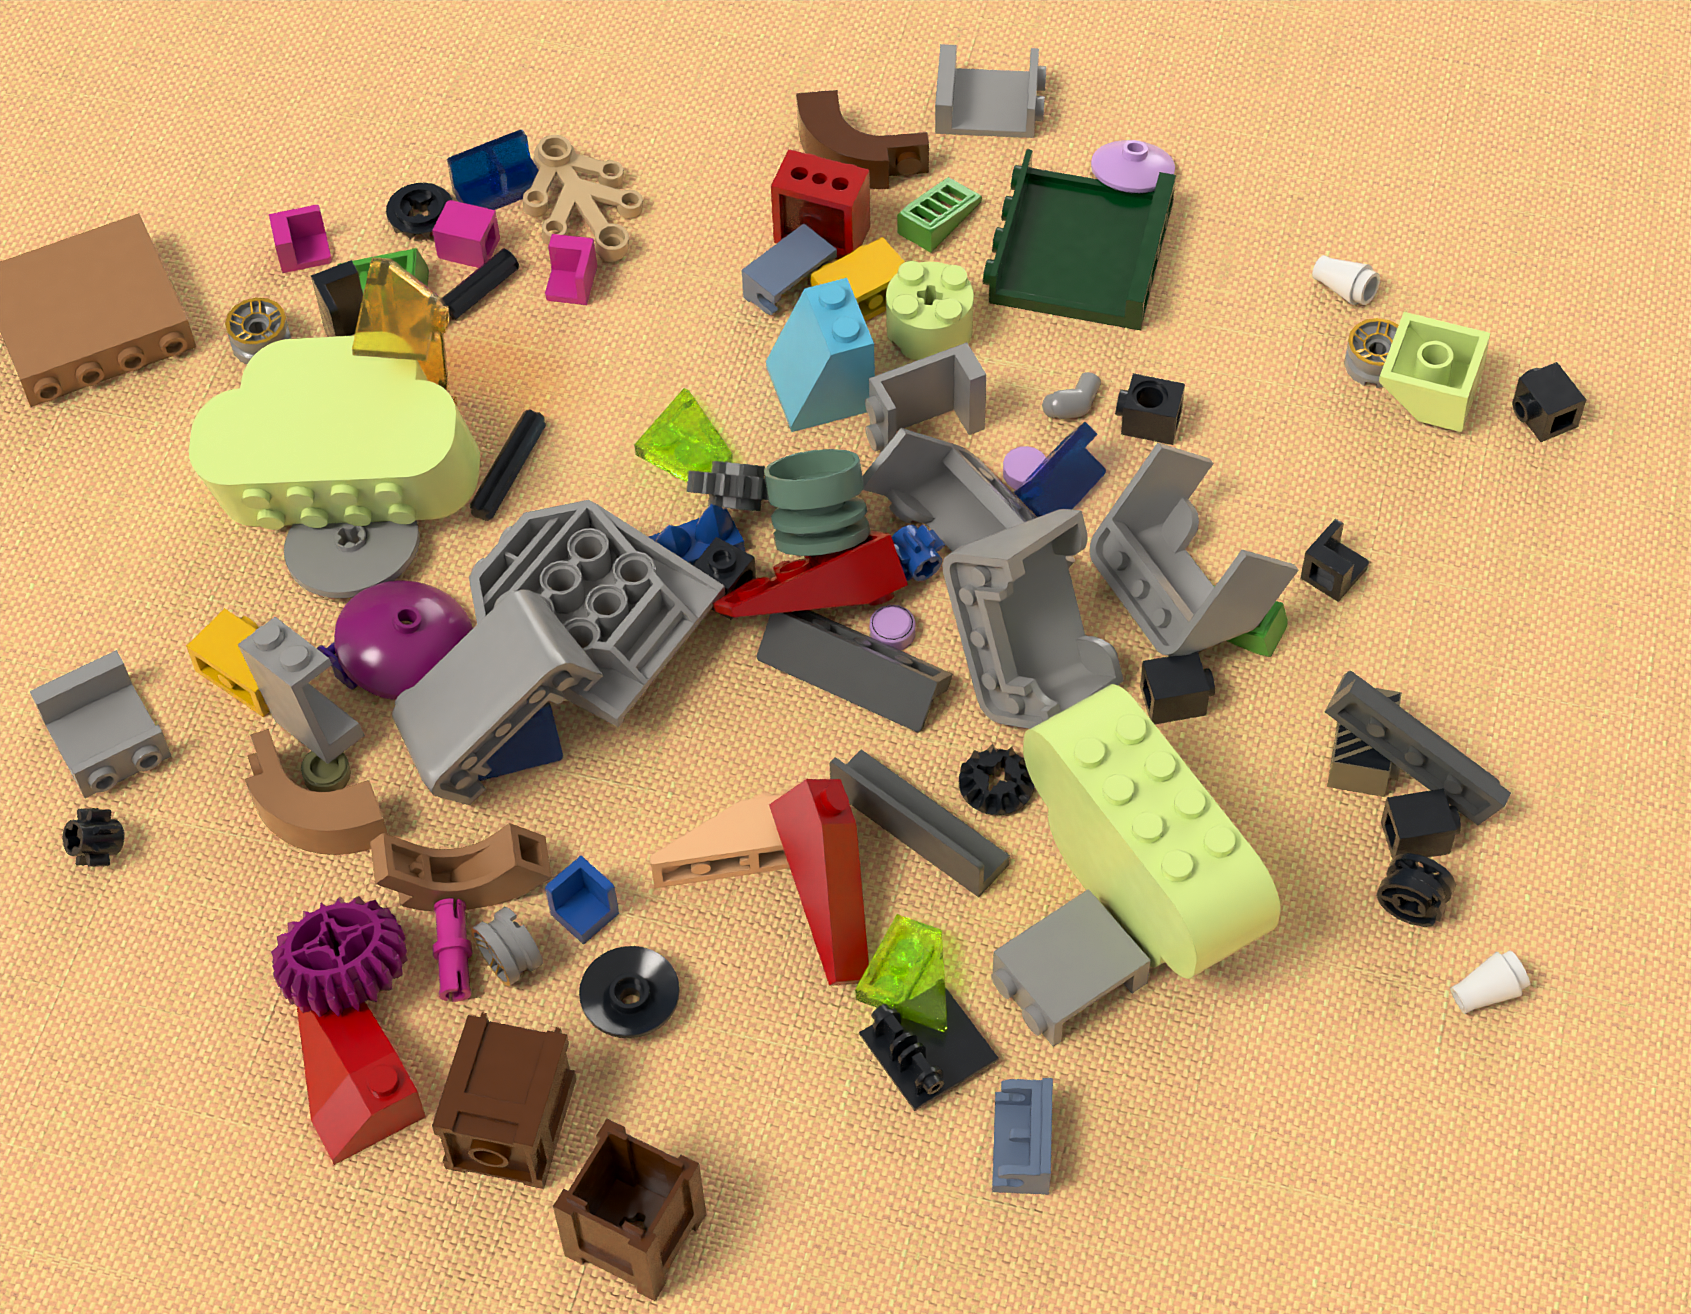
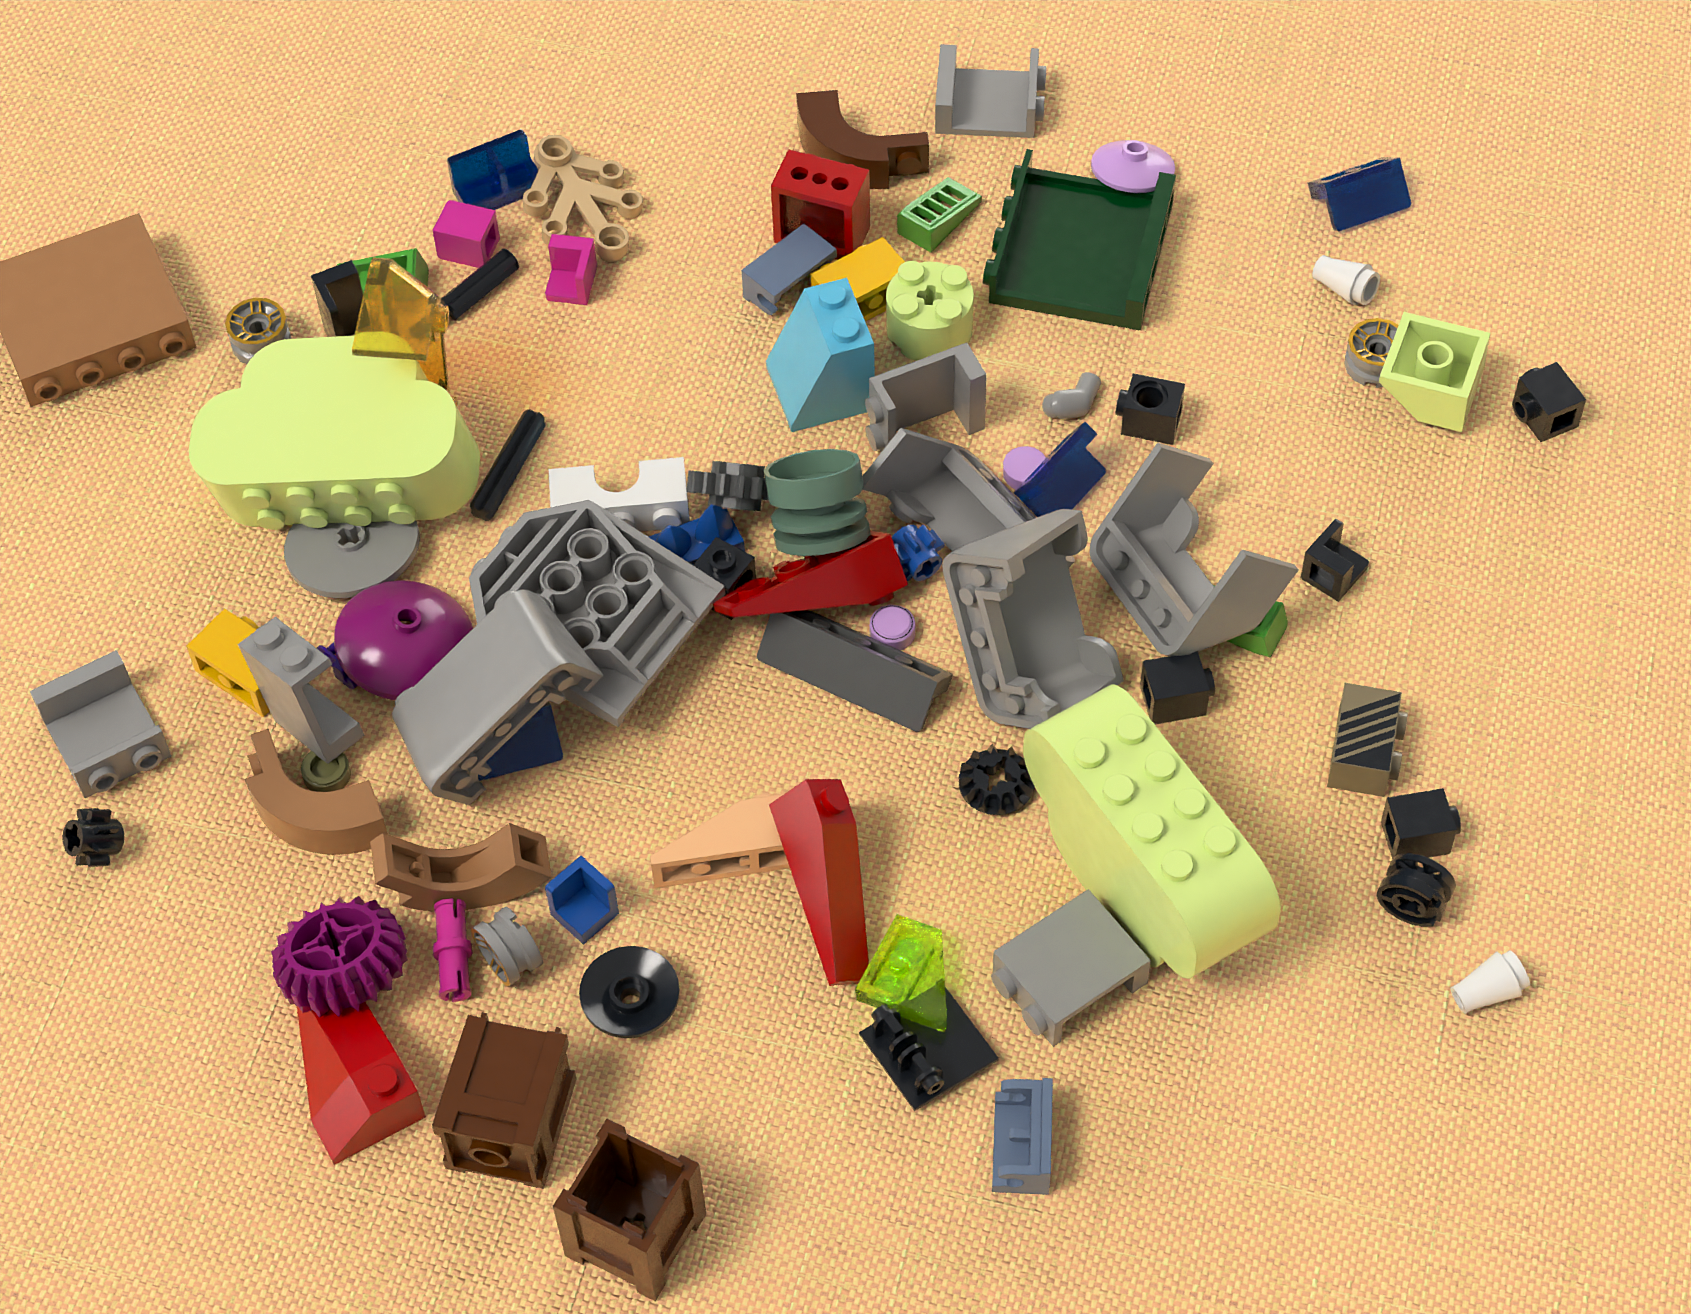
(300, 238): dark pink panel -> none
(419, 197): black gear -> none
(649, 505): none -> white arch
(683, 439): clear neon green wing -> none
(920, 822): dark grey panel -> none
(1363, 192): none -> clear blue panel
(1416, 748): dark grey panel -> none

